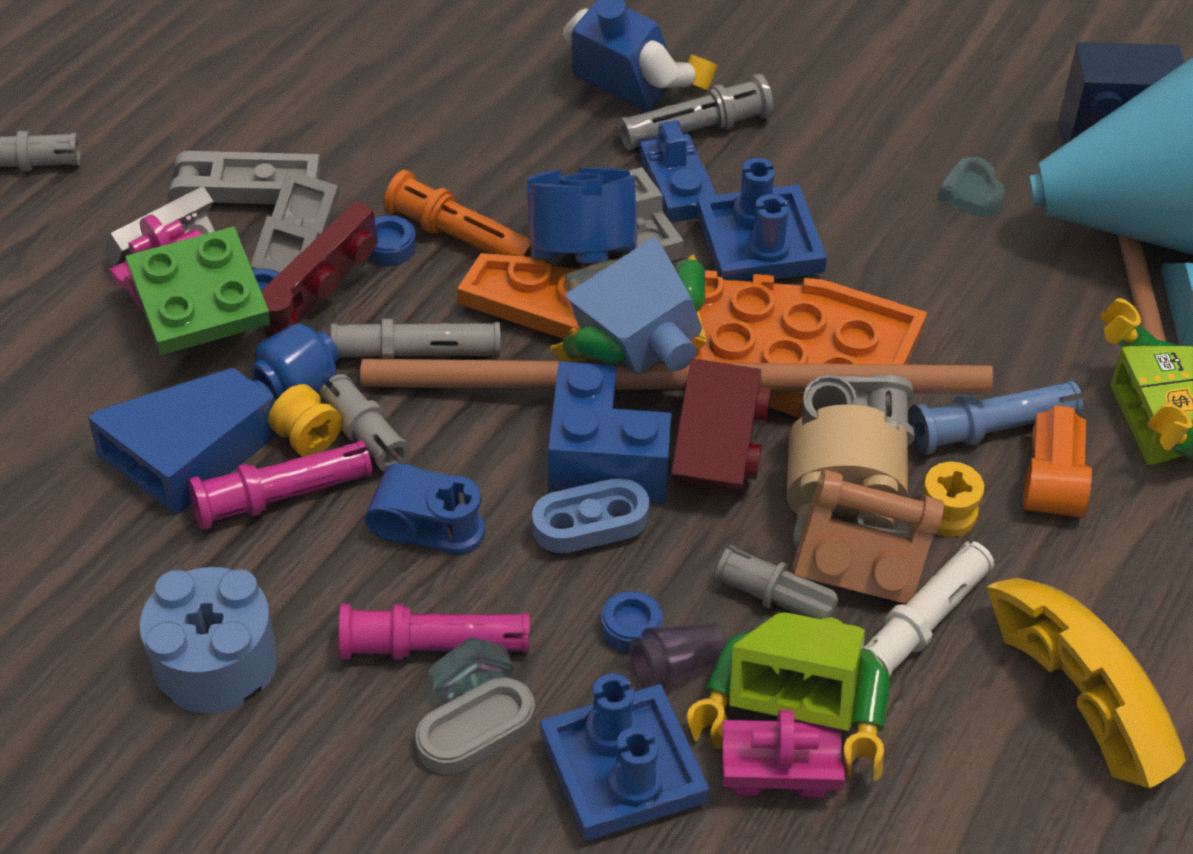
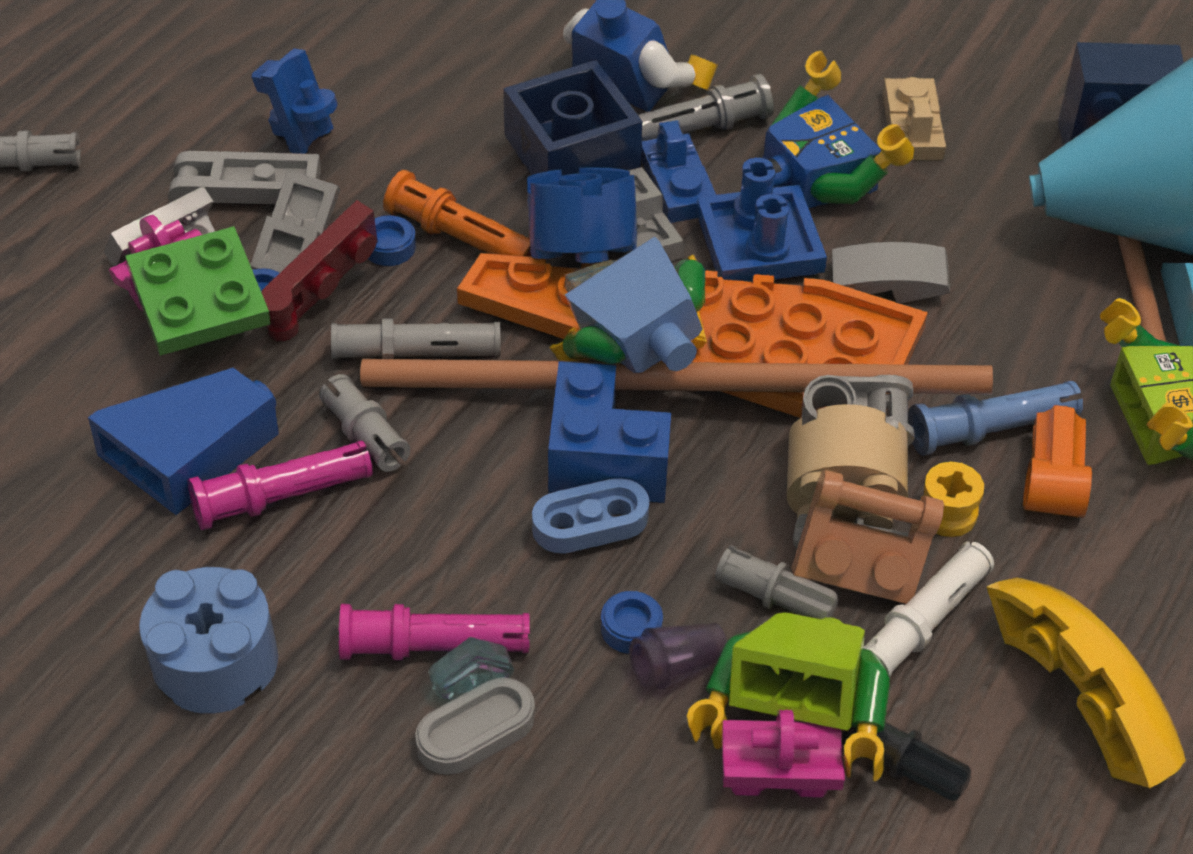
(295, 358): blue head -> none
(298, 104): none -> blue hips
(305, 420): yellow wheel -> none
(421, 504): blue piece -> none
(572, 122): none -> dark blue brick
(623, 758): blue plate -> none
(719, 426): dark red brick -> none
(824, 149): none -> torso
(906, 268): none -> light grey slope
(916, 109): none -> tan hinge
(920, 762): none -> black axle
(973, 187): clear light blue tile -> none

